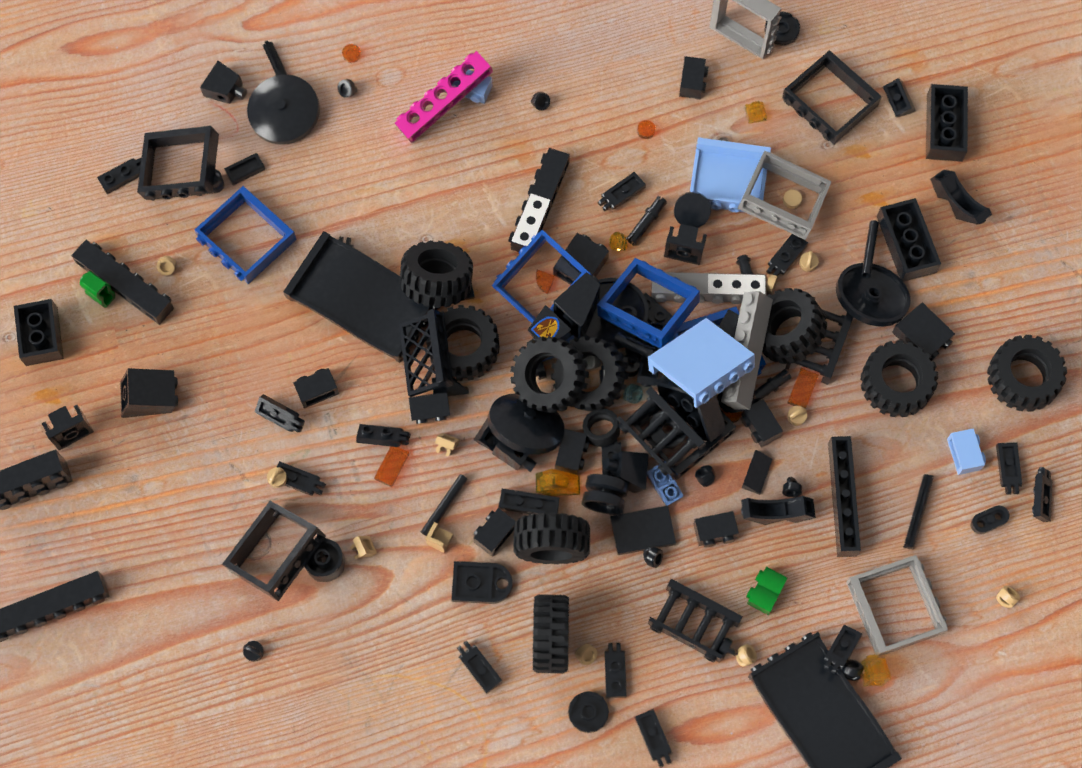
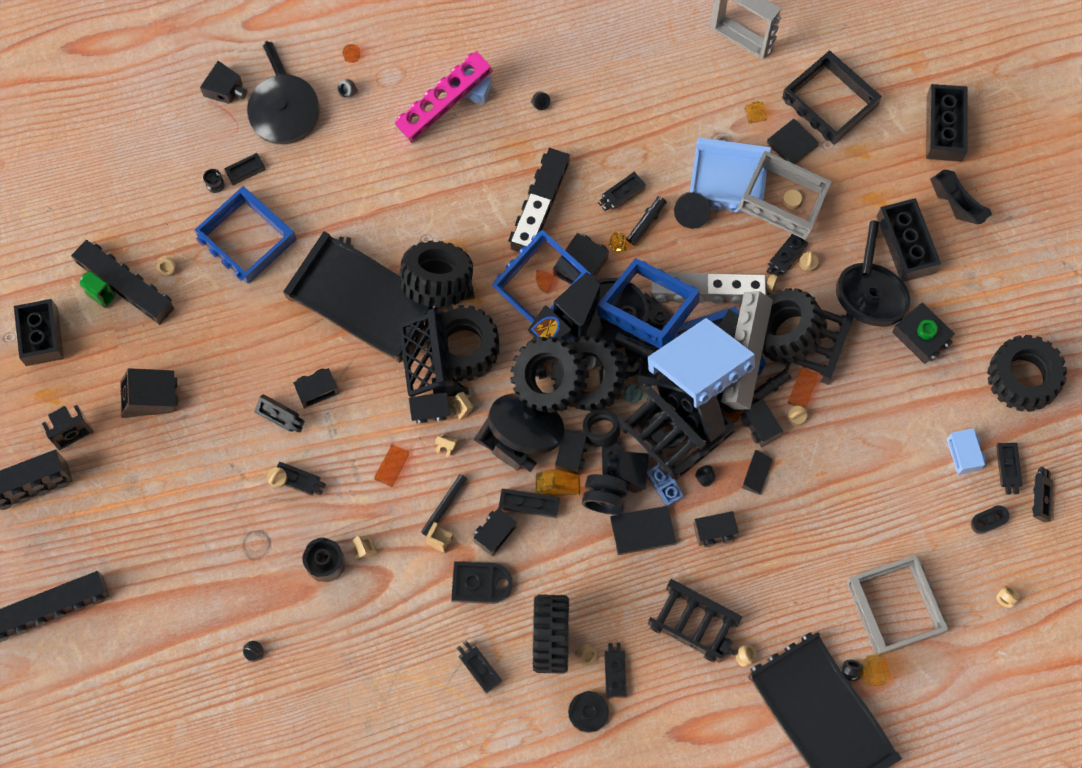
(120, 175): black hinge -> none
(178, 137): black window -> none
(293, 563): black window -> none
(382, 436): black hinge -> none
(462, 405): none -> tan tile
(551, 538): black tyre -> none
(646, 129): clear orange tile -> none
(653, 556): black tile -> none
(653, 737): black hinge -> none
(684, 245): black panel -> none
(692, 77): black brick -> none
(744, 264): black pin -> none
(766, 591): green brick -> none
(773, 511): black arch -> none
(788, 29): black tile -> none
(792, 142): none -> black tile
(792, 488): black tile -> none
(842, 649): black hinge -> none
(844, 496): black brick -> none
(899, 98): black slope -> none
(913, 360): black tyre -> none
(918, 510): black axle -> none
(927, 329): none -> green tile

